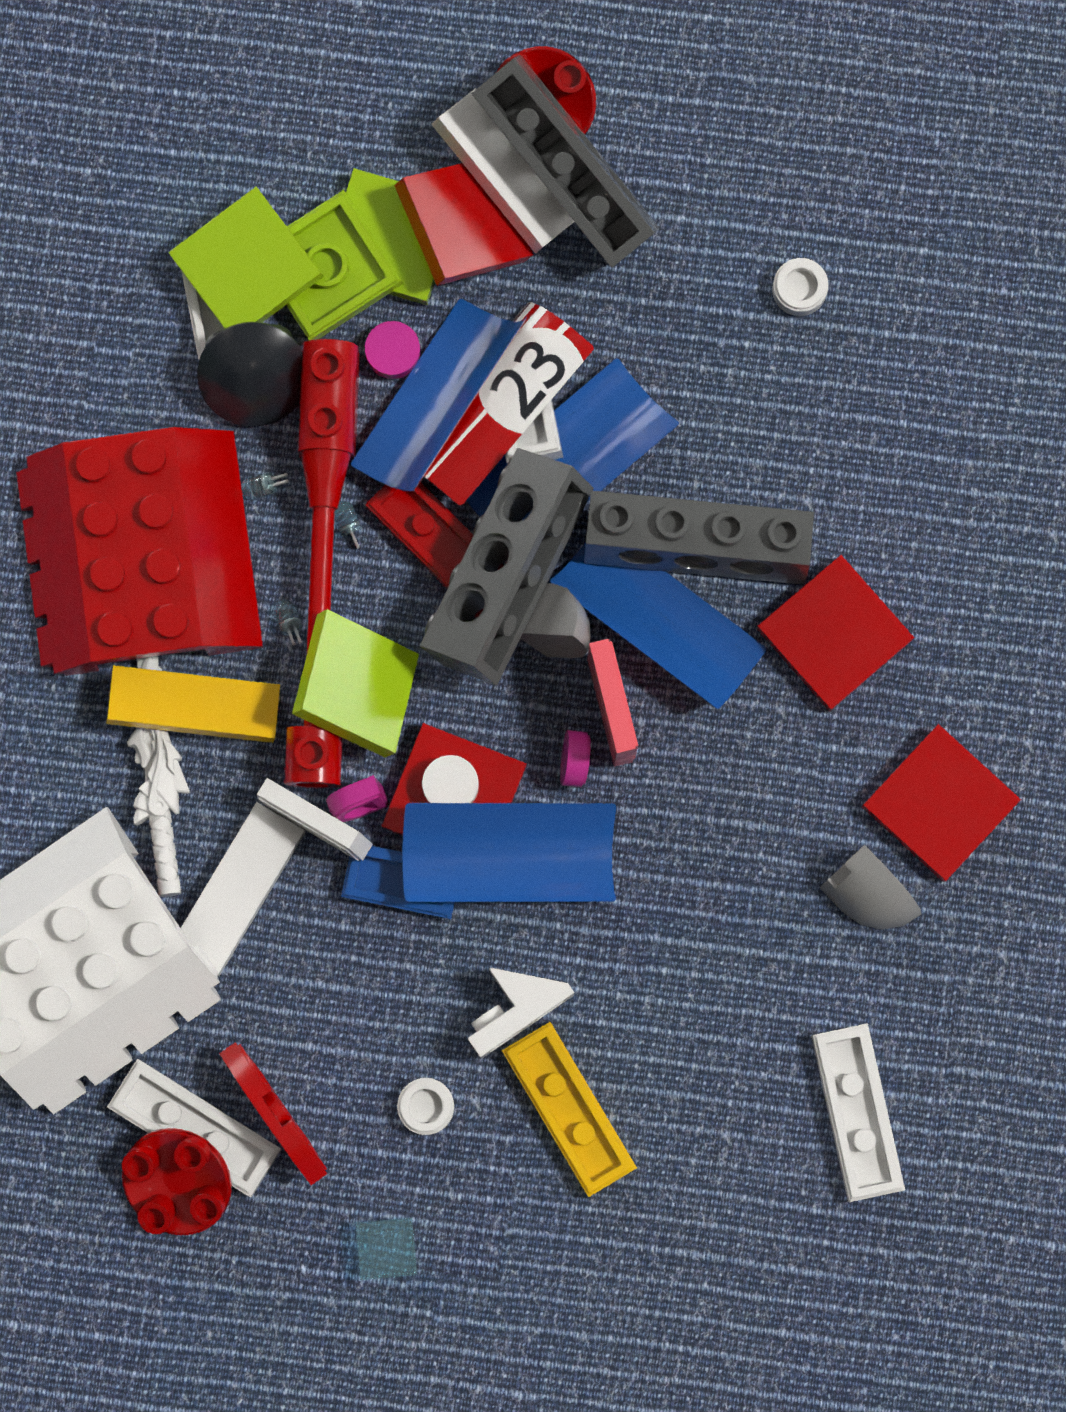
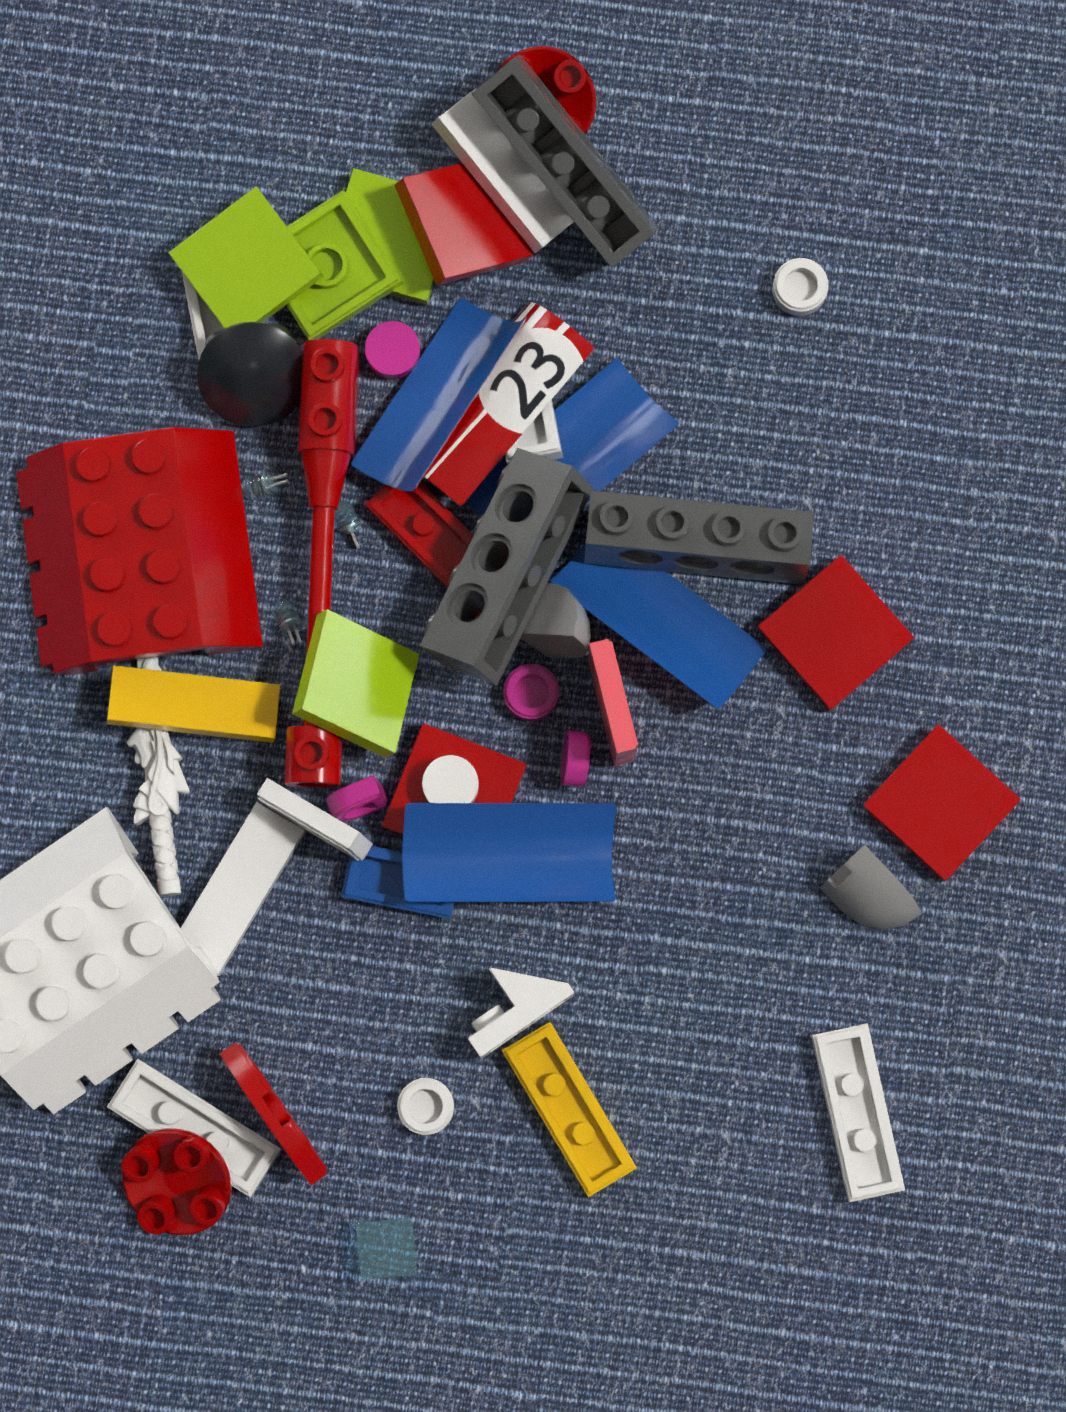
(531, 692): none -> dark pink tile

